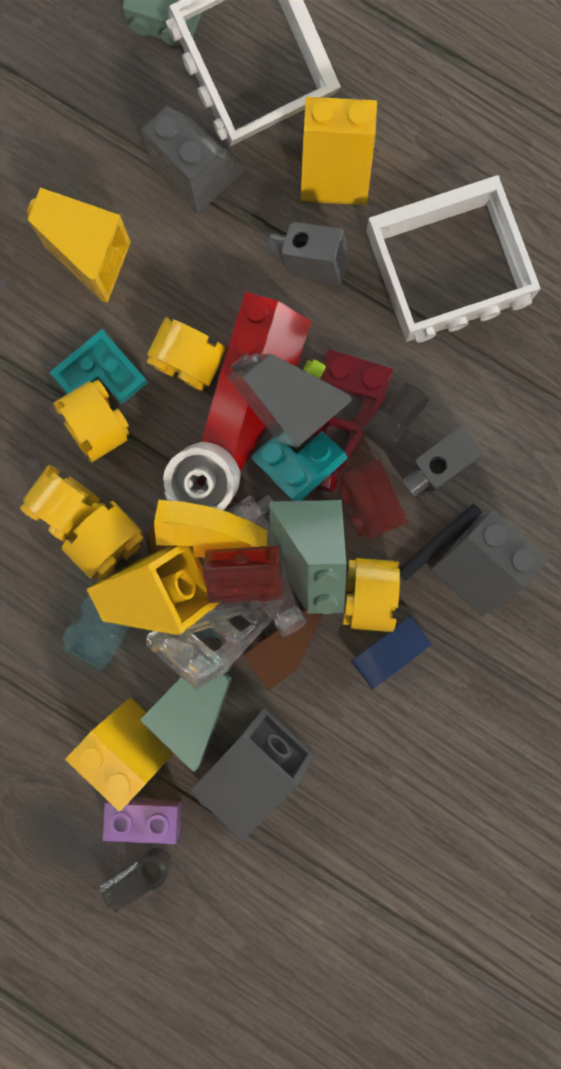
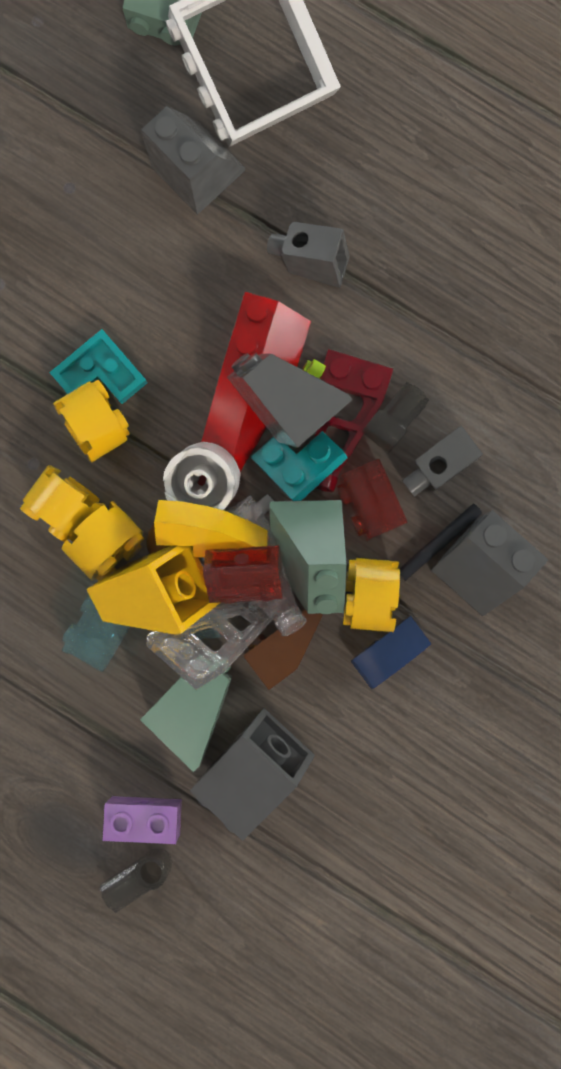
(82, 238): yellow slope -> none
(120, 755): yellow slope -> none
(186, 352): yellow brick -> none
(337, 150): yellow slope -> none
(439, 207): white window -> none

